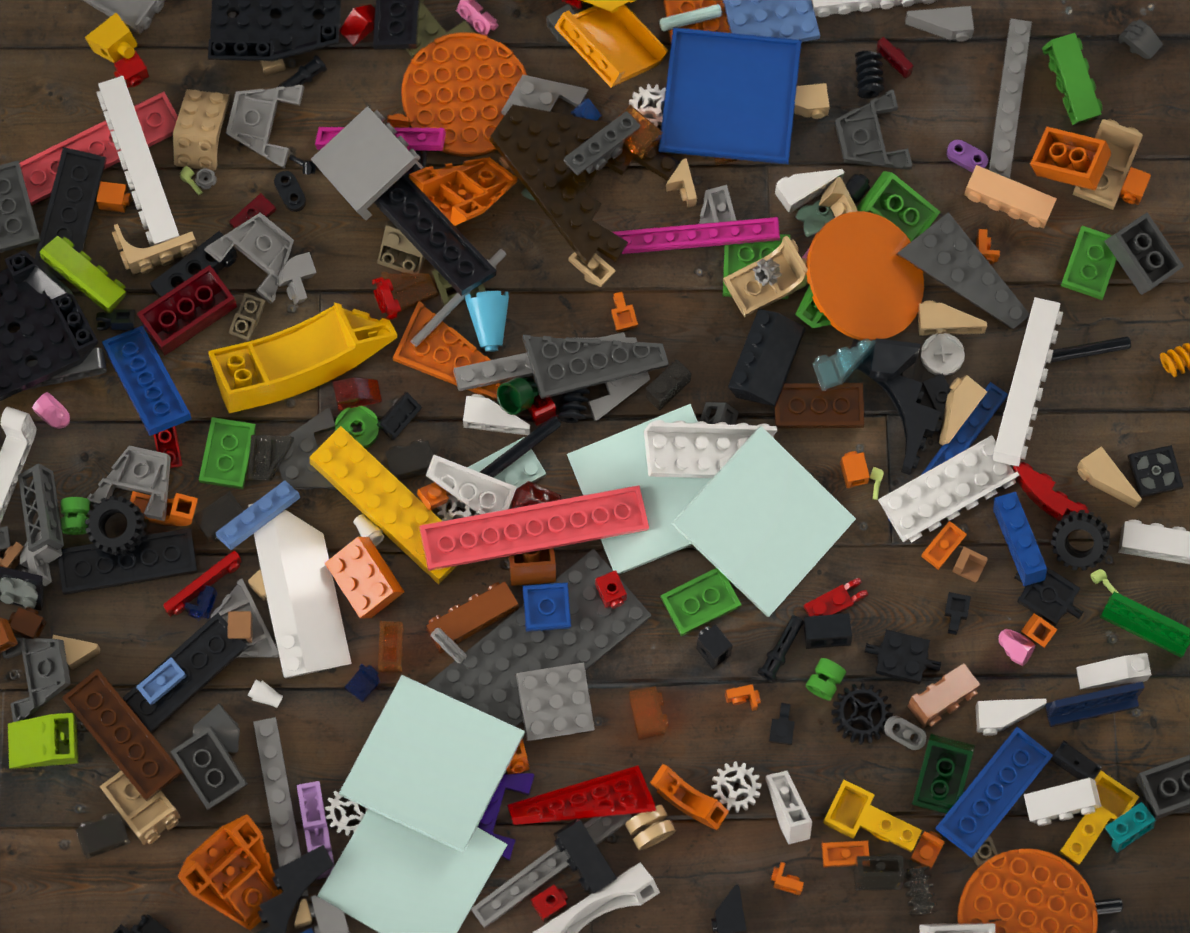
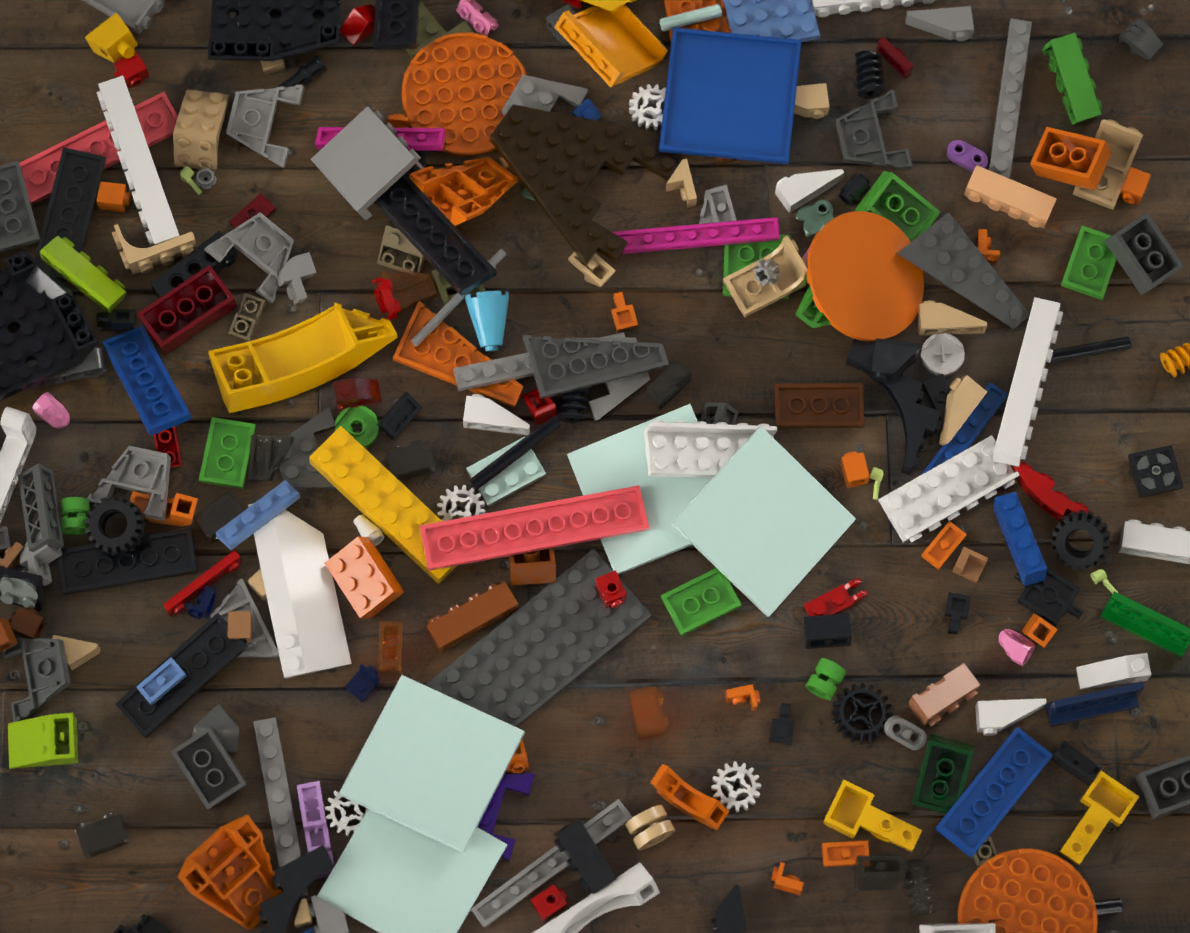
(122, 735): reddish brown plate -> none
(144, 817): tan bracket -> none
(263, 693): white cone -> none
(289, 190): black plate -> none
(308, 166): black hand -> none
(433, 496): orange plate -> none
(448, 645): light grey axle -> none
(471, 487): white wing -> none
(517, 395): dark green piece -> none
(533, 494): clear red slope -> none
(546, 607): blue tile -> none
(555, 701): light grey plate -> none
(603, 145): dark grey bracket -> none
(603, 796): red wing -> none
(645, 138): clear orange brick -> none
(713, 646): black brick -> none
(766, 358): black slope -> none
(776, 657): black pin -> none
(789, 808): white slope -> none
(838, 198): tan slope -> none
(838, 367): clear light blue slope -> none
(902, 656): black plate -> none
(927, 849): orange bracket -> none
(1062, 801): white brick -> none
(1106, 476): tan slope -> none
(1130, 826): teal bracket -> none

